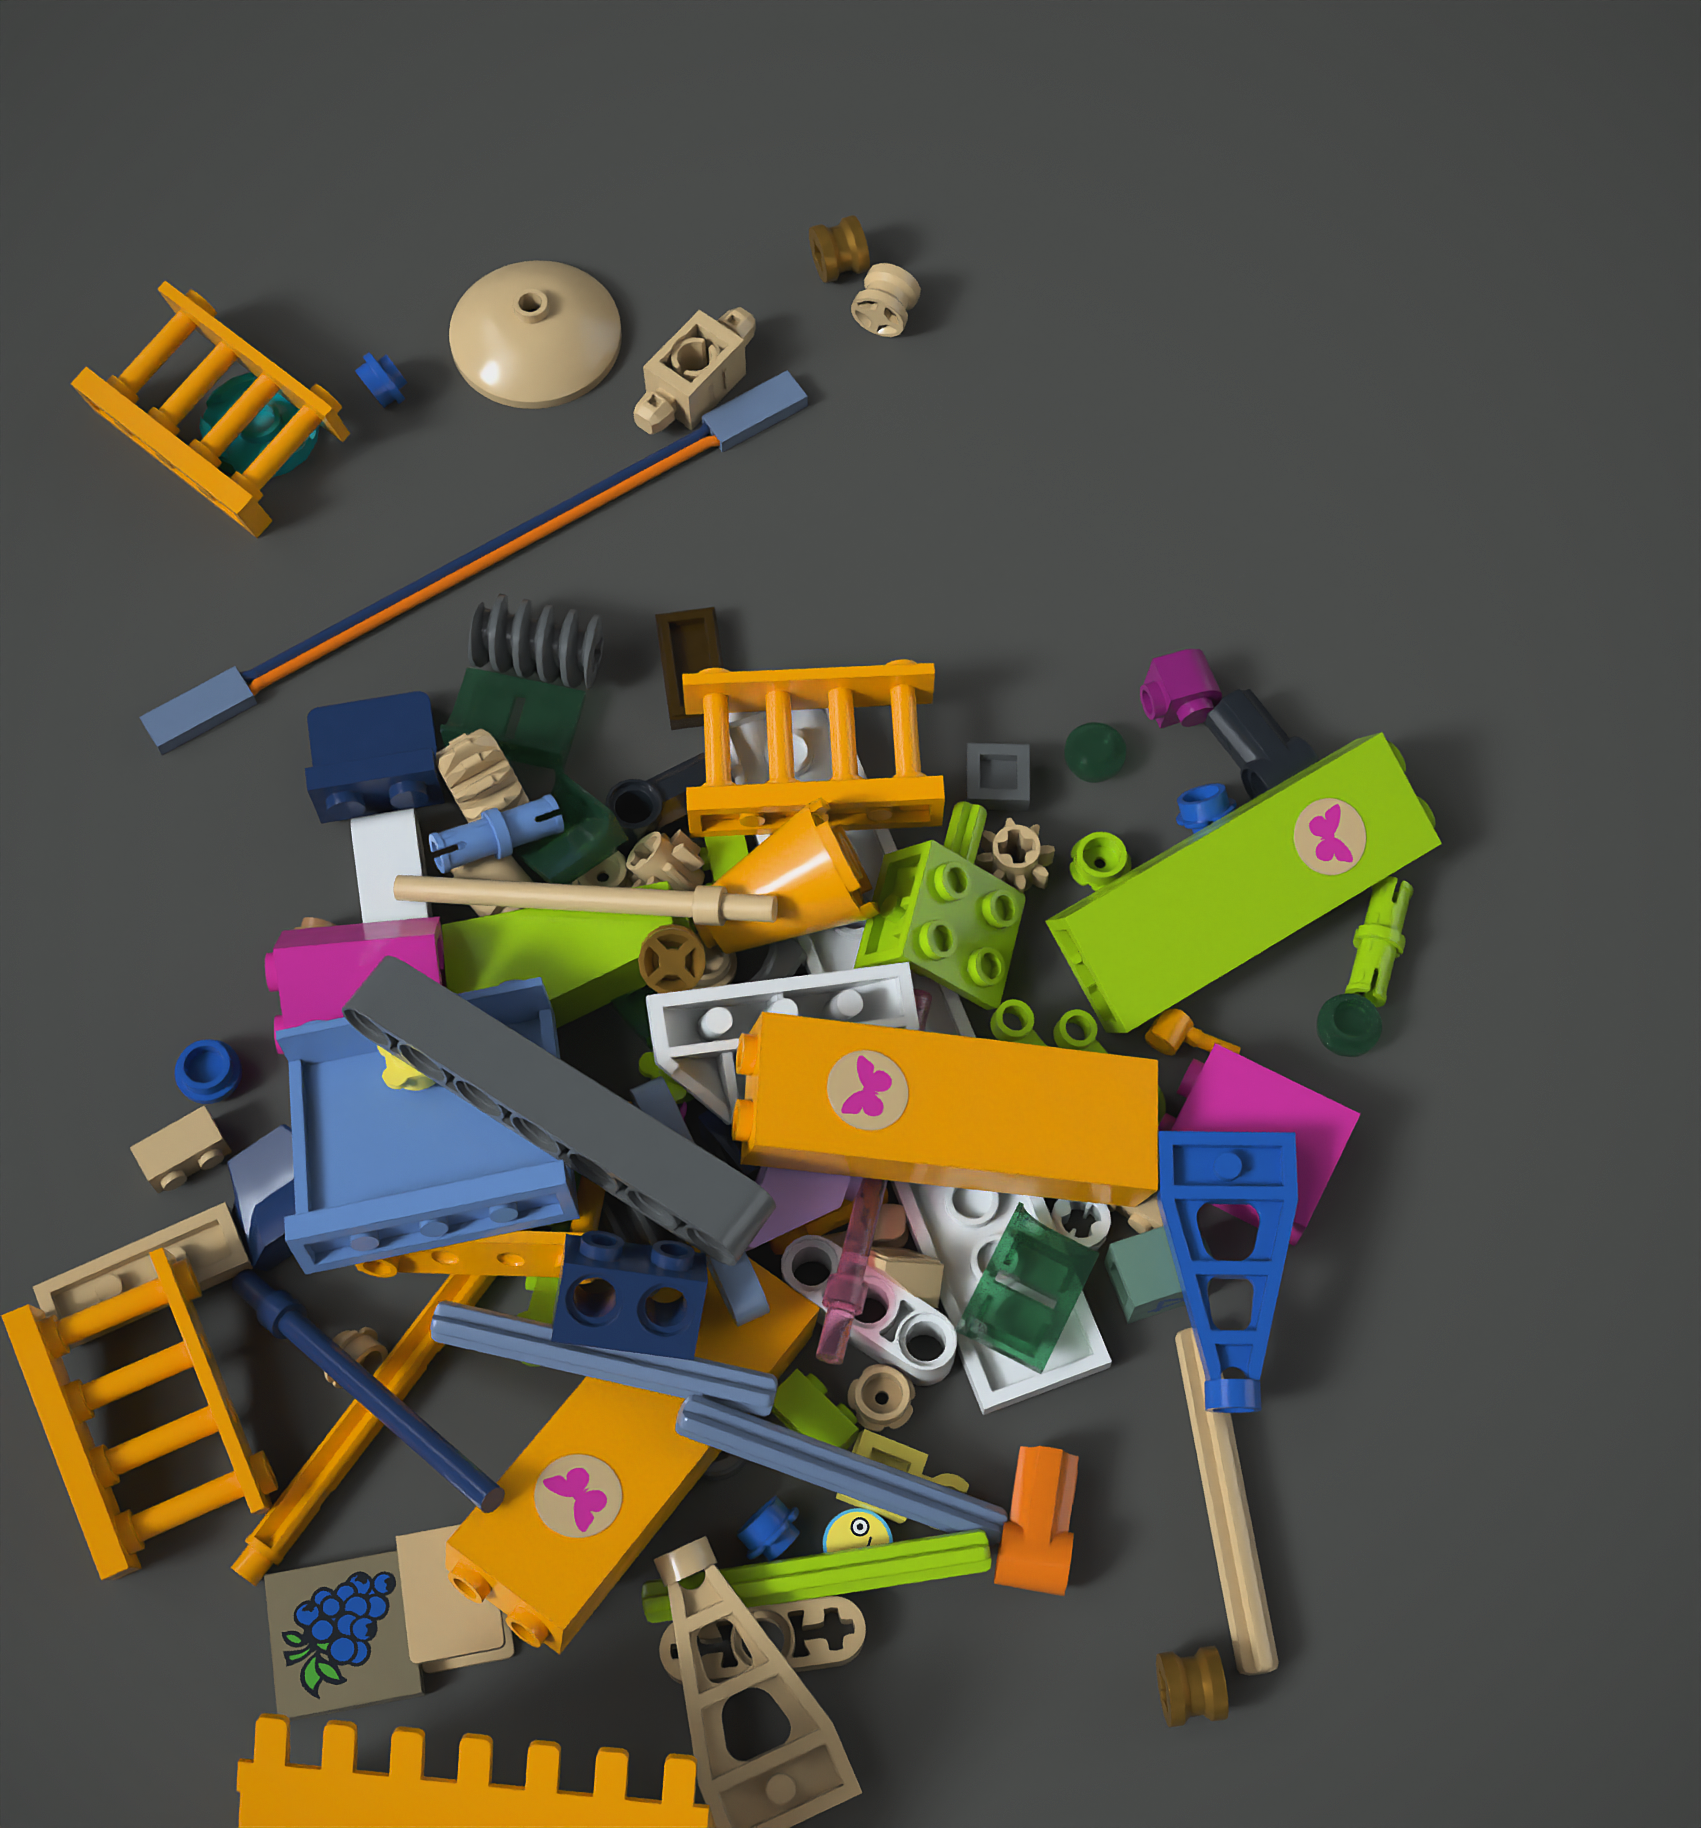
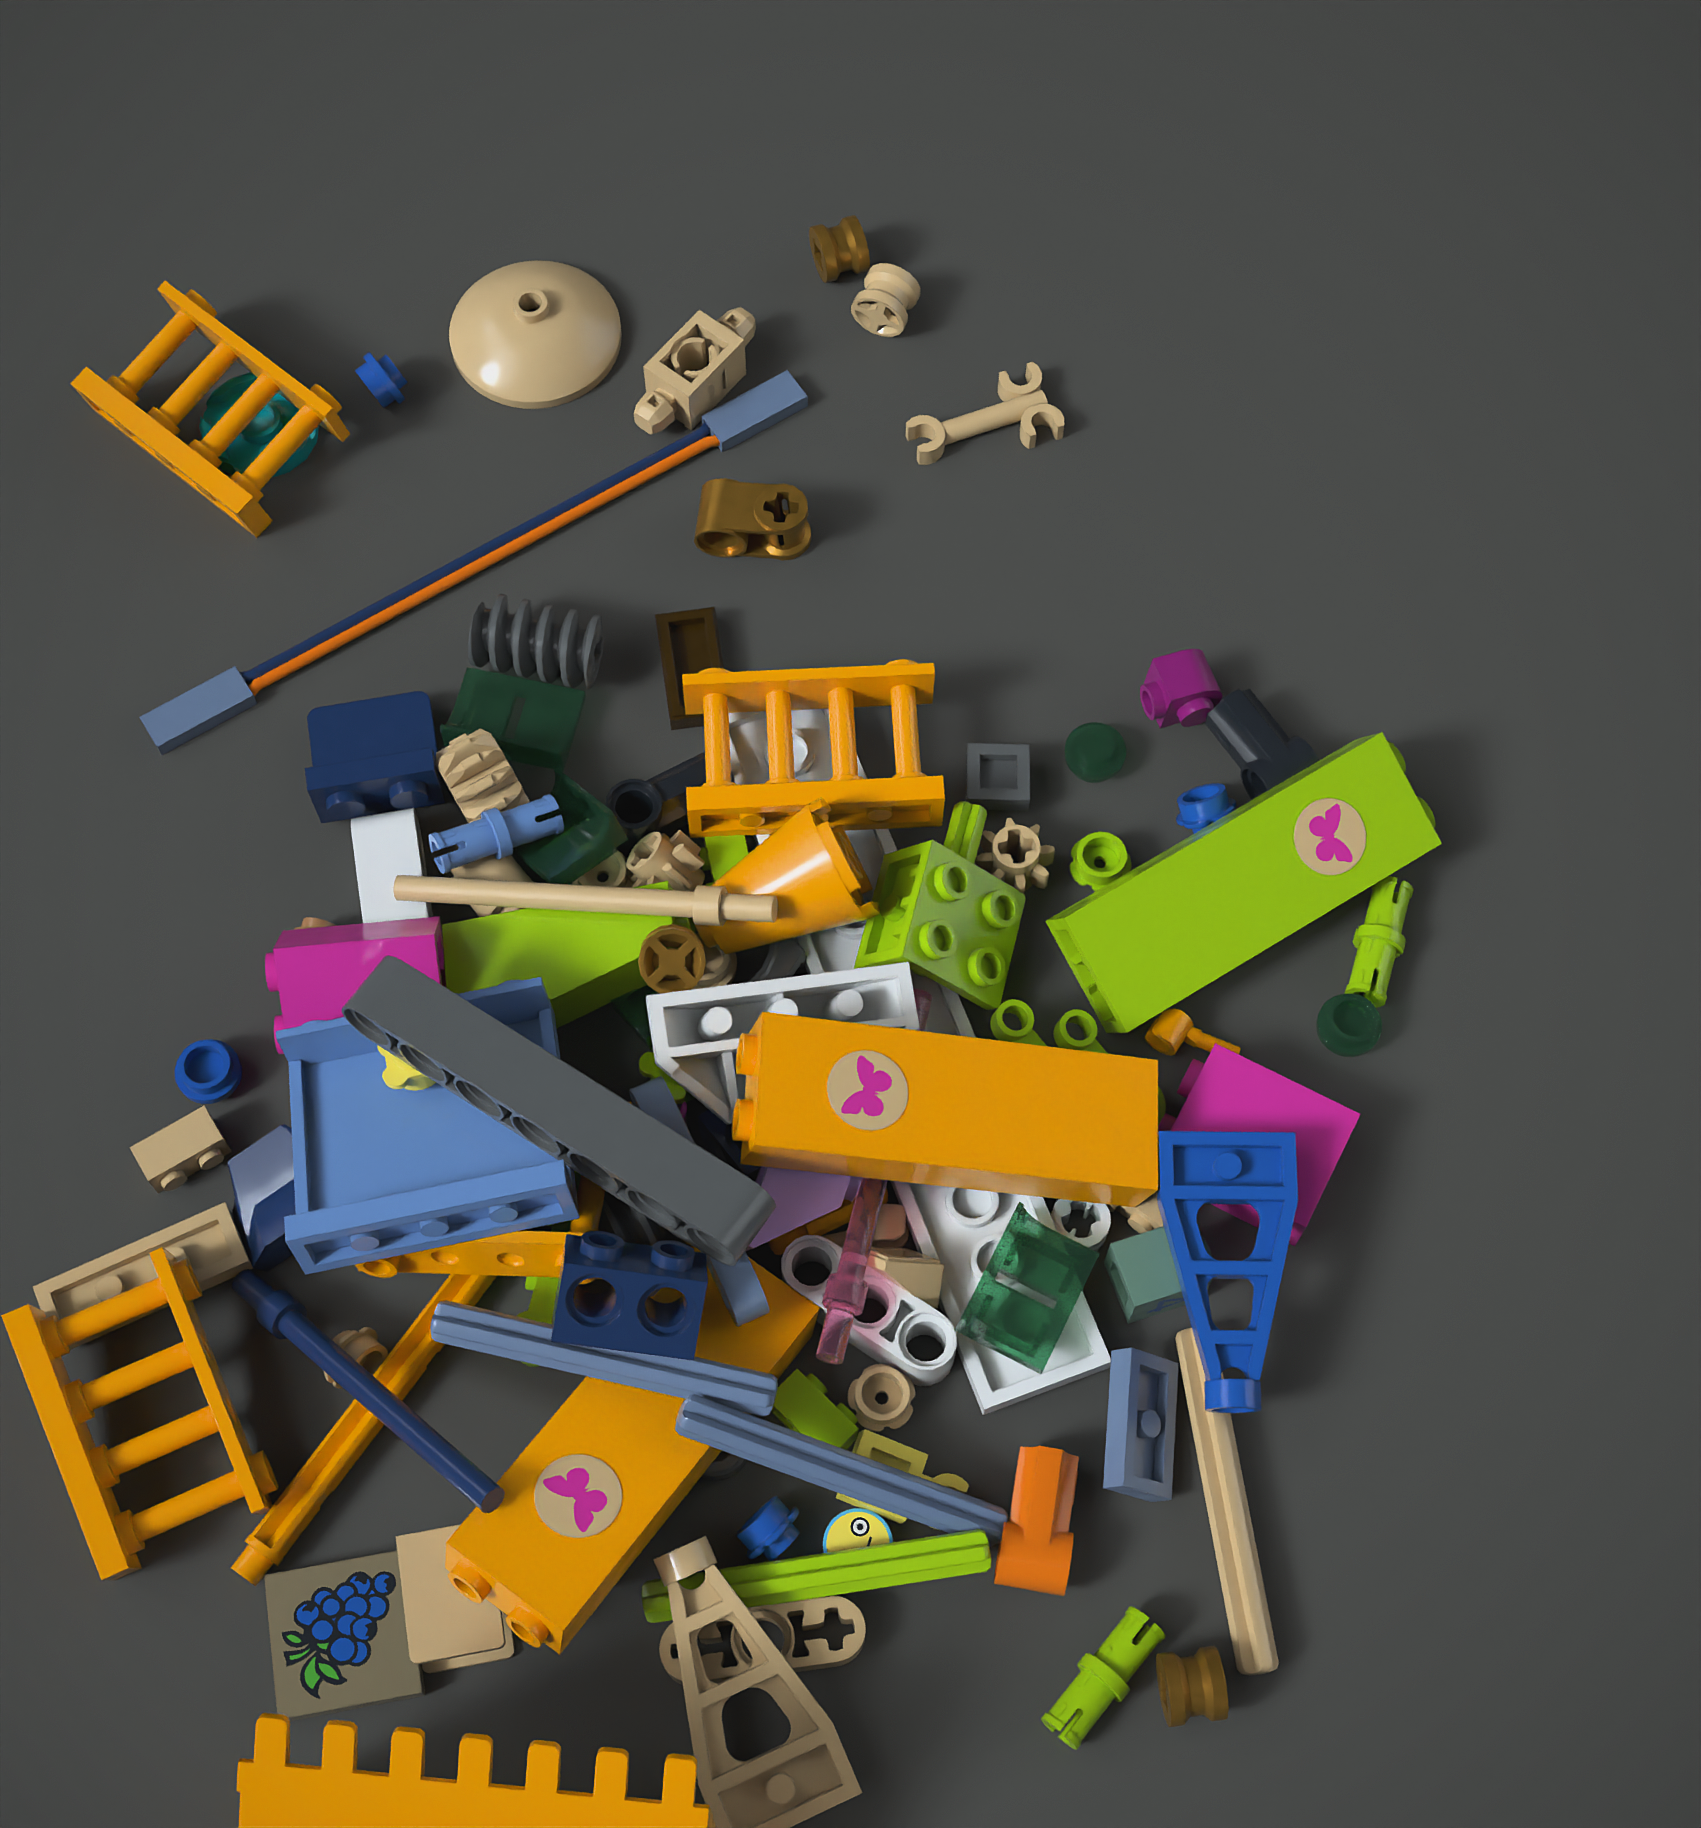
(748, 518): none -> pearl gold piece
(1020, 403): none -> tan bar
(1103, 1677): none -> lime pin
(1141, 1425): none -> sand blue plate

